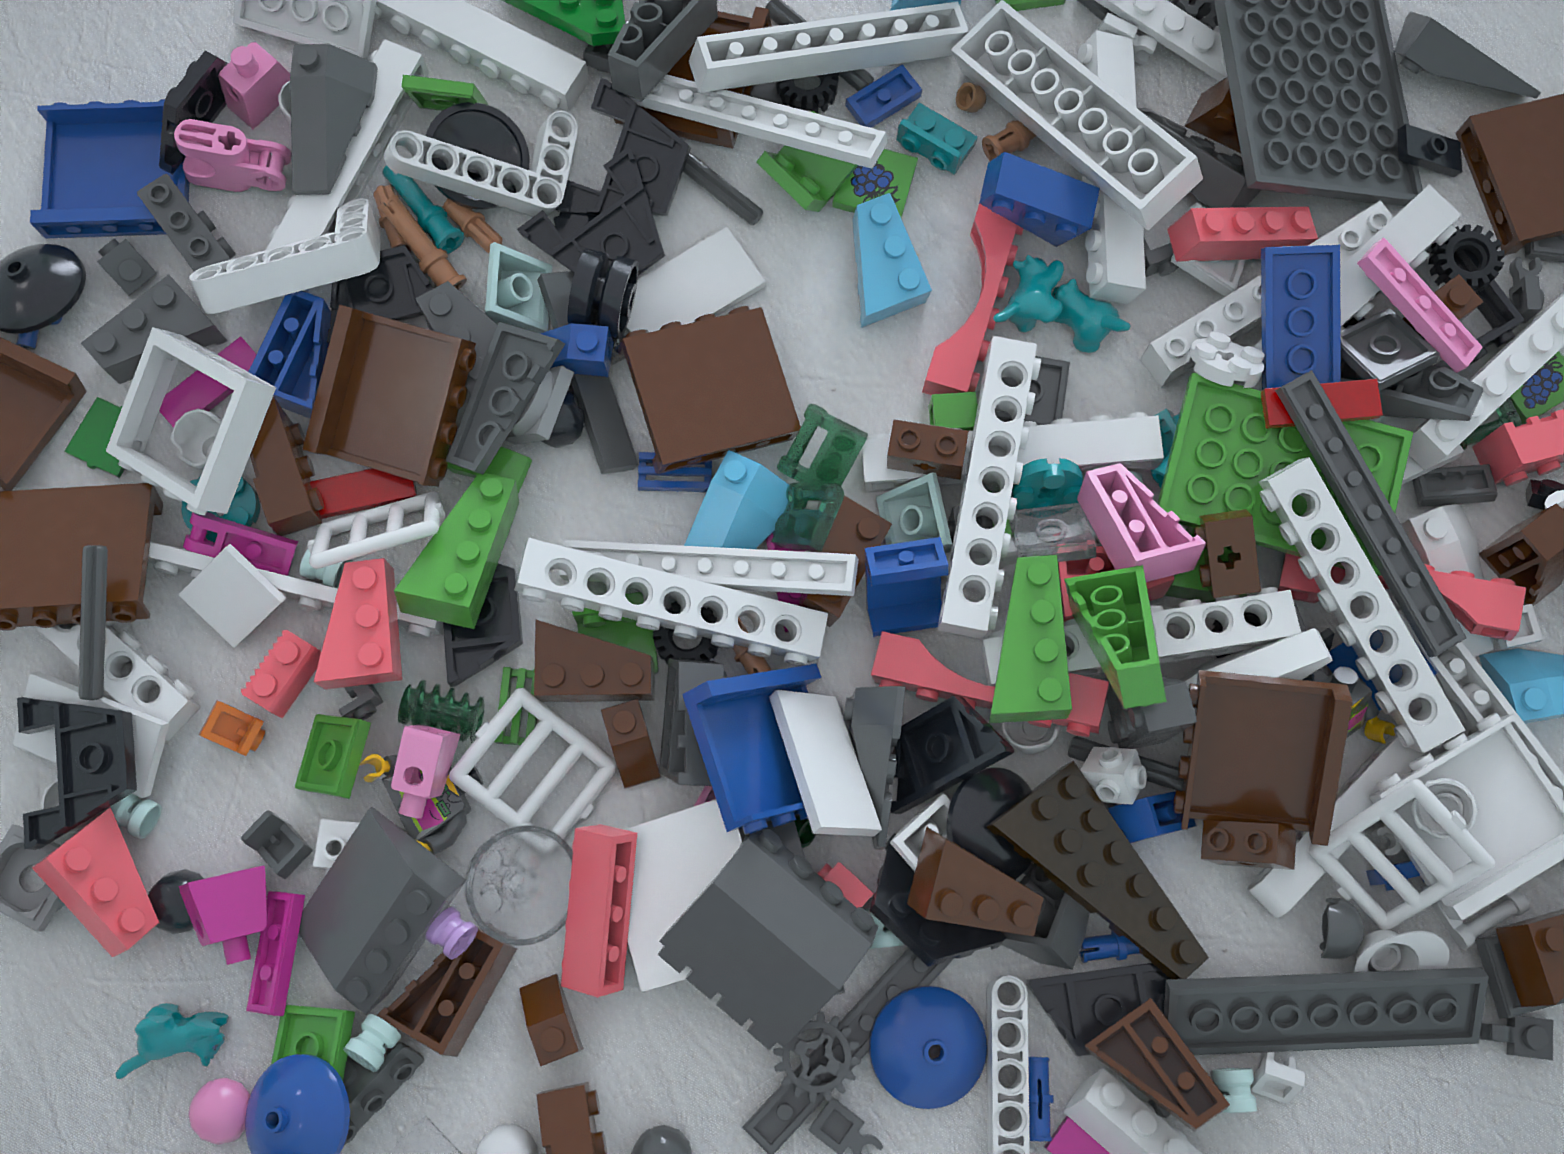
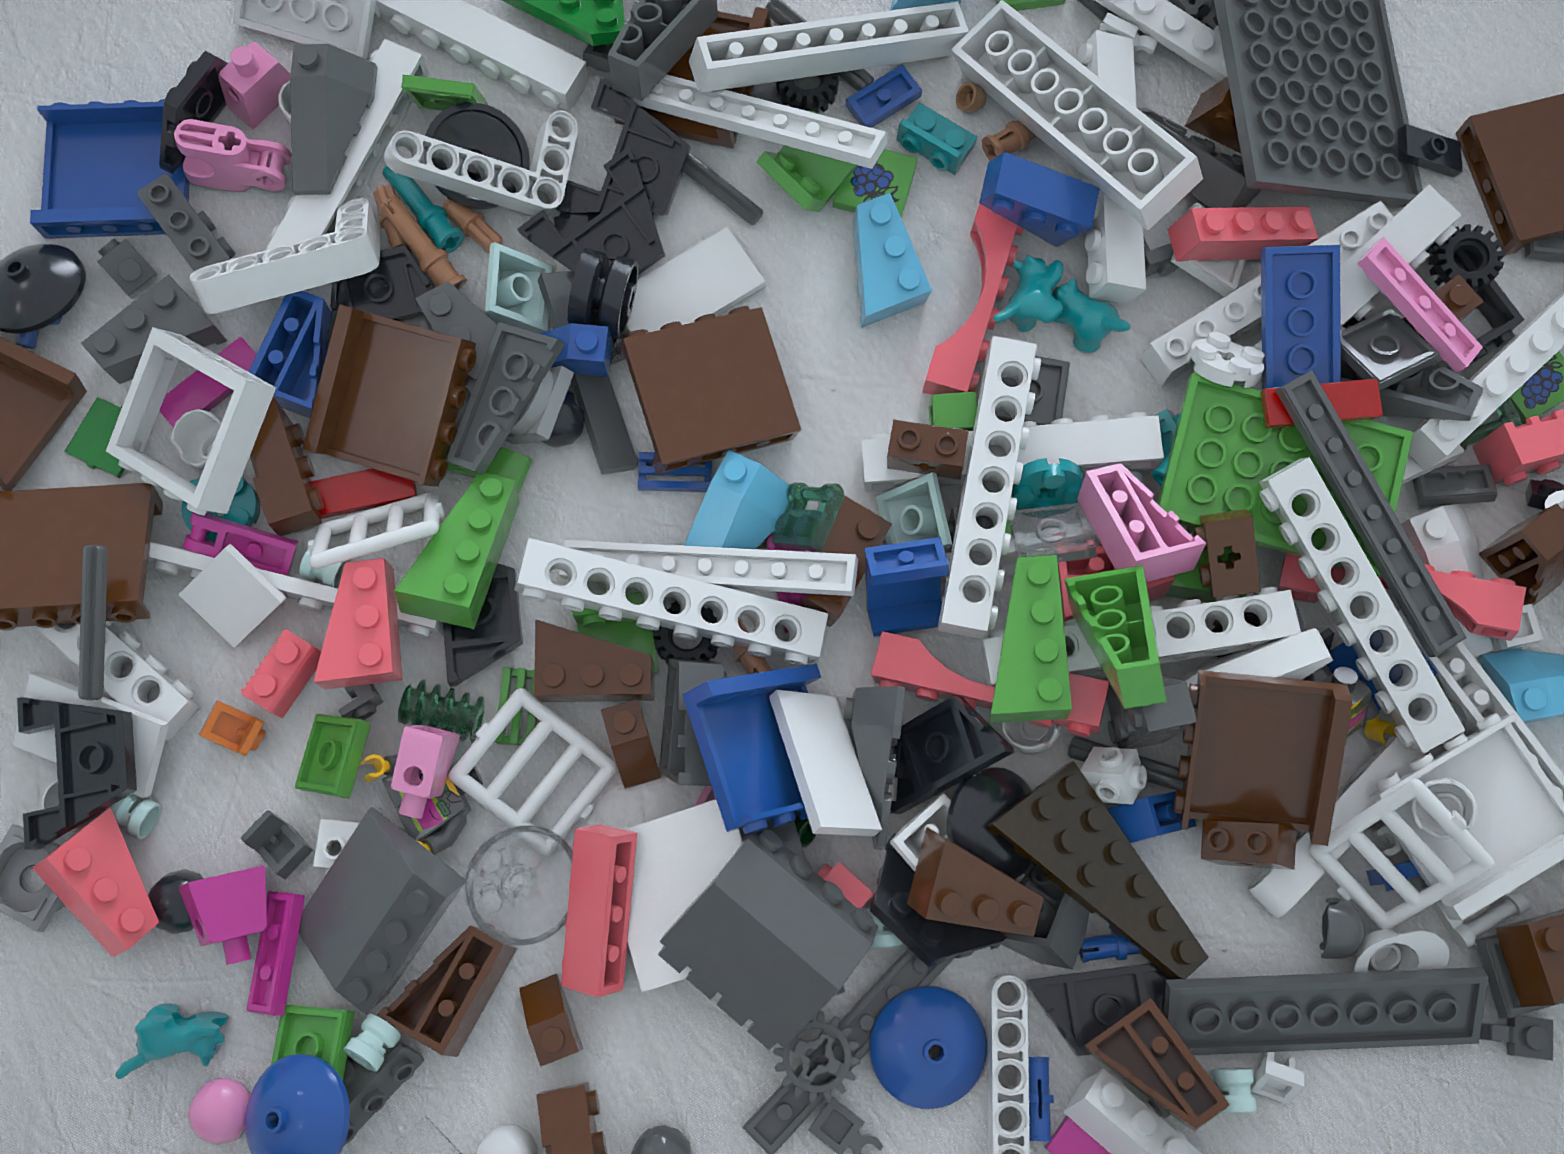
(451, 932): lavender wheel -> none
(834, 455): clear green plate -> none
(1440, 52): dark grey wedge -> none
(1526, 289): dark grey plate -> none

